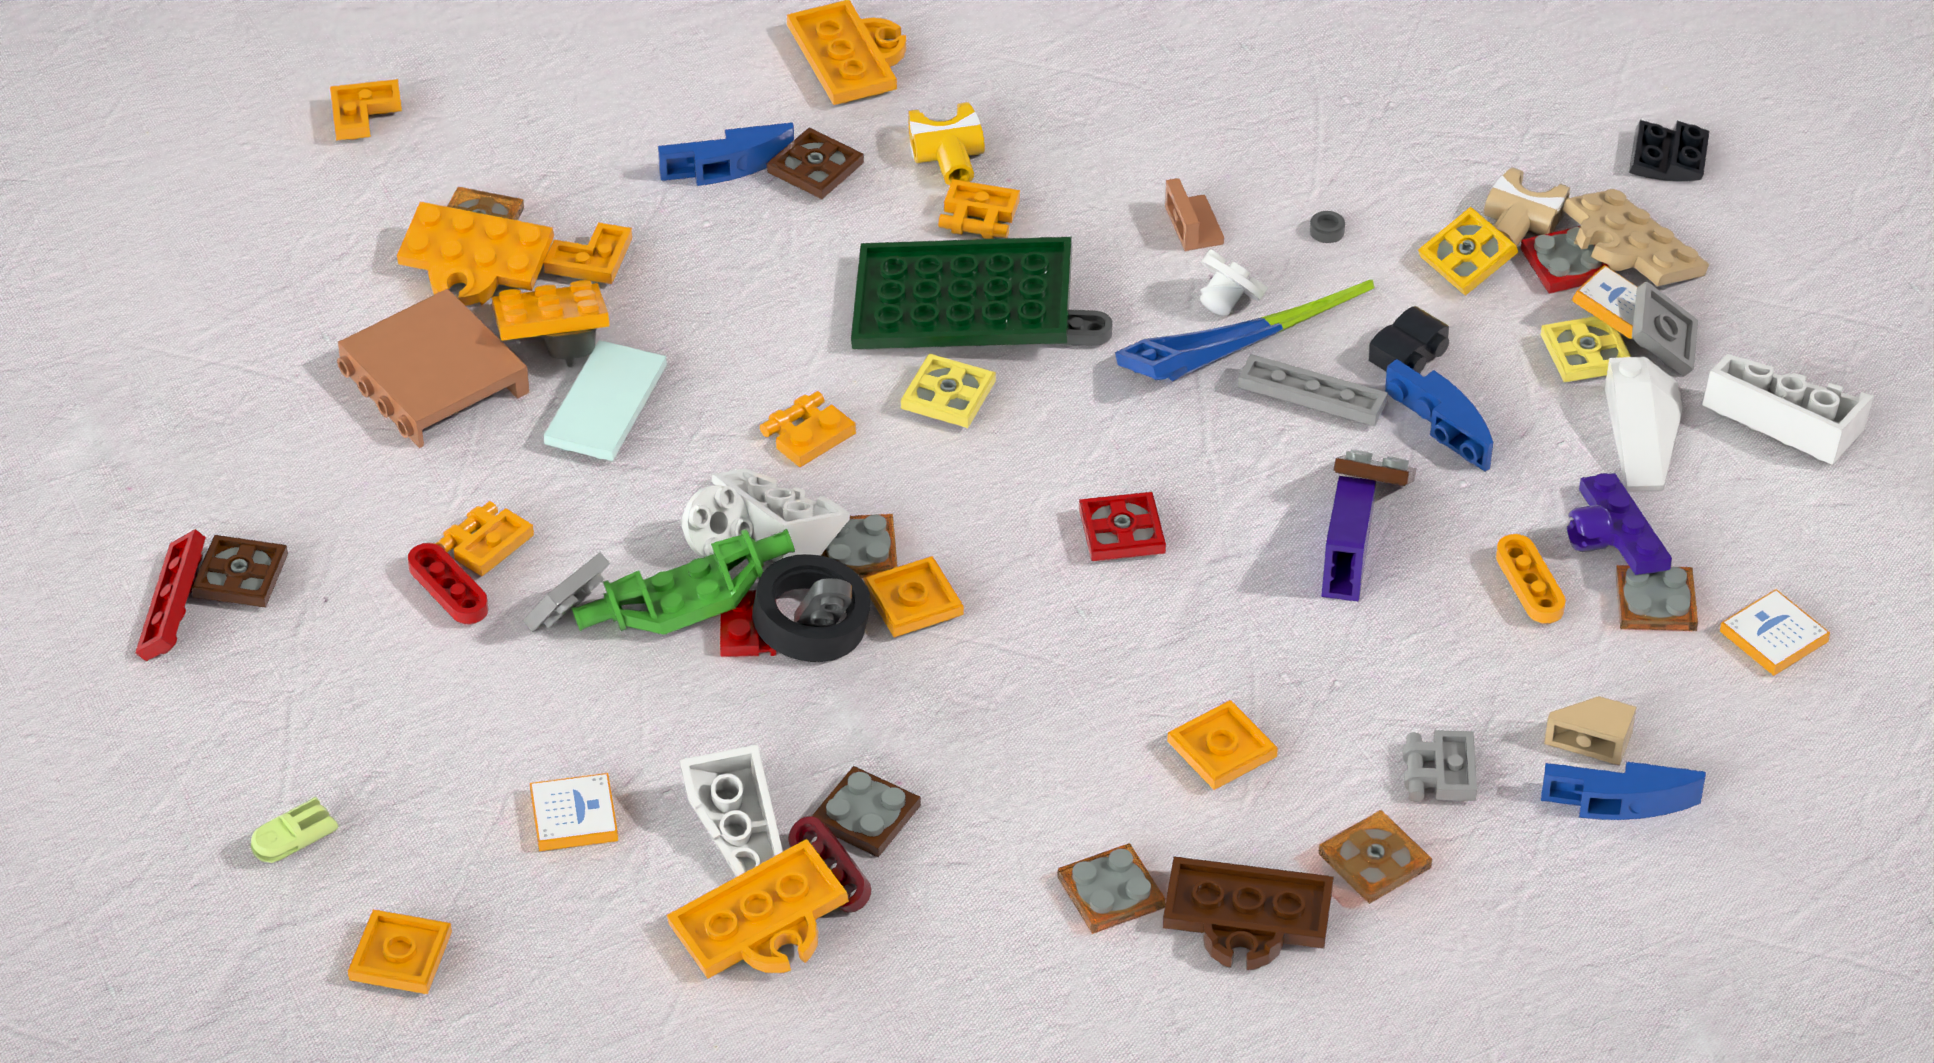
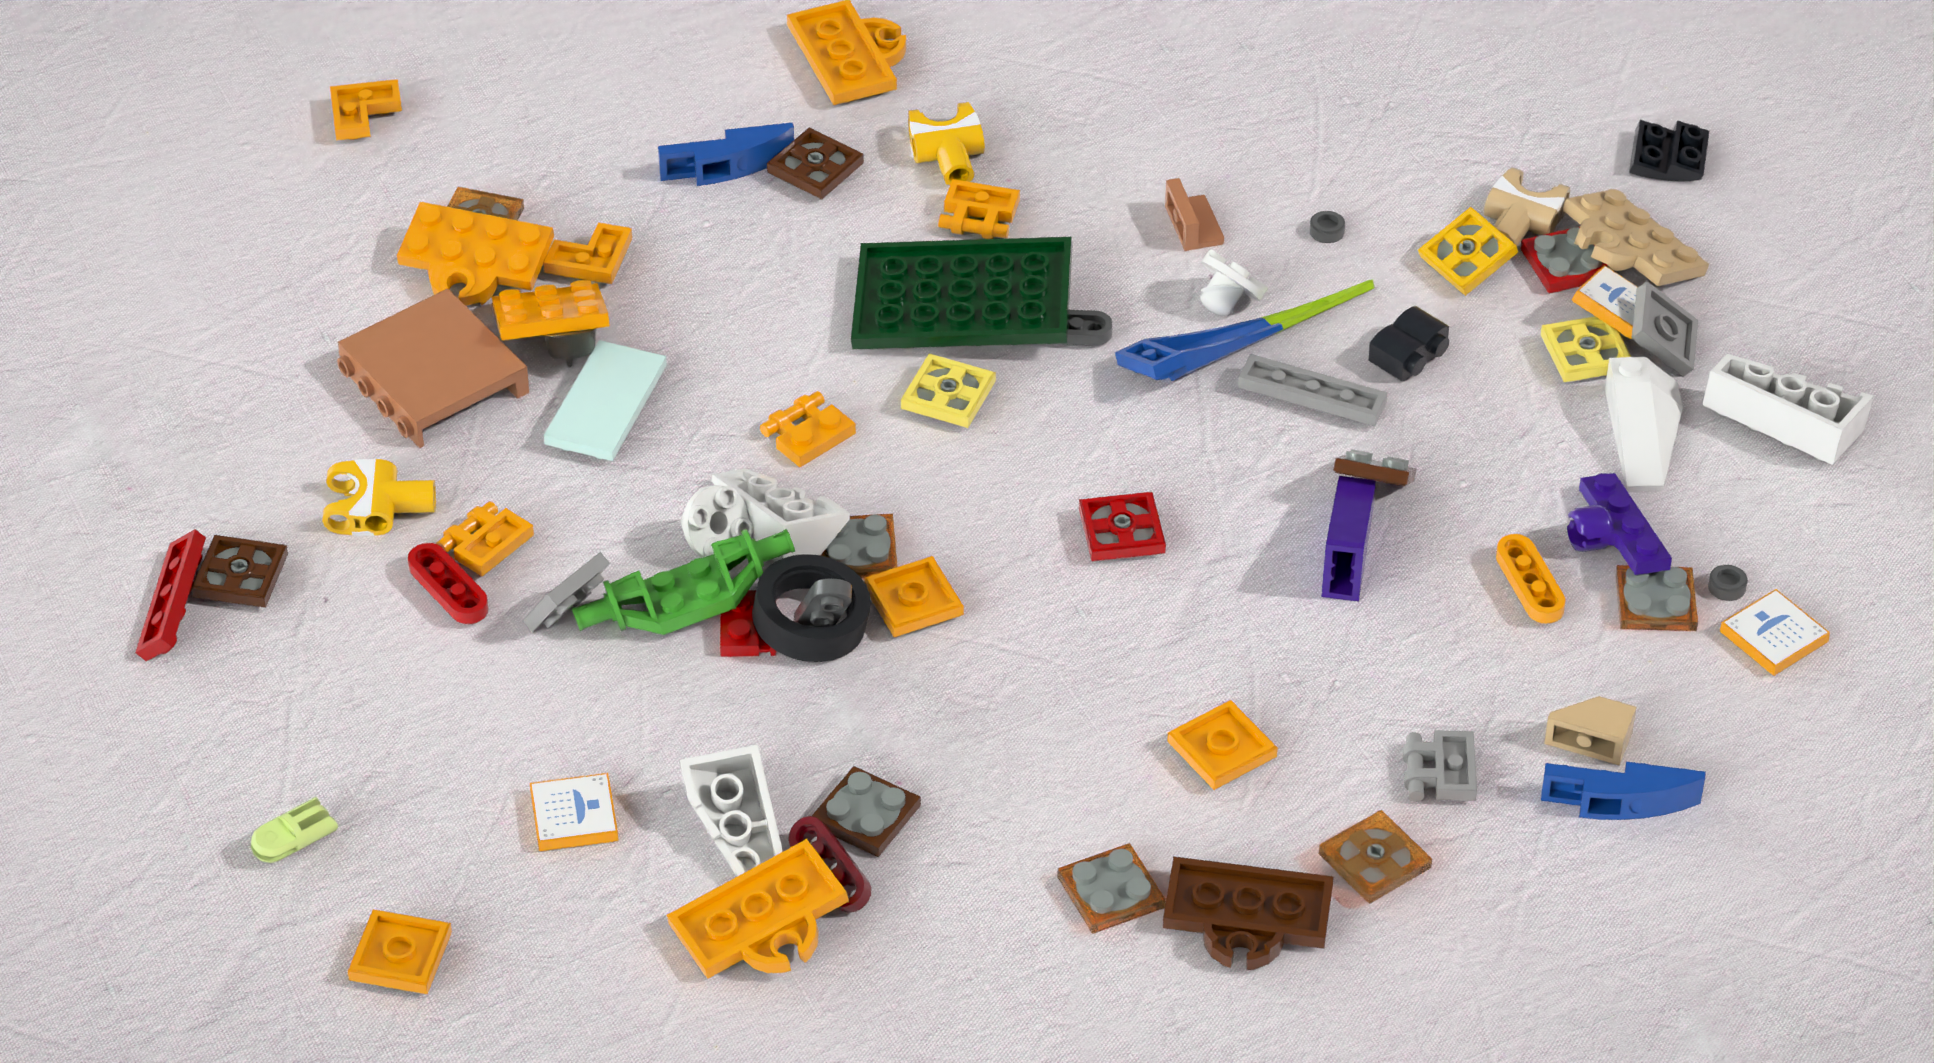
(374, 497): none -> yellow connector
(1451, 414): blue slope -> none
(1727, 582): none -> dark grey tile

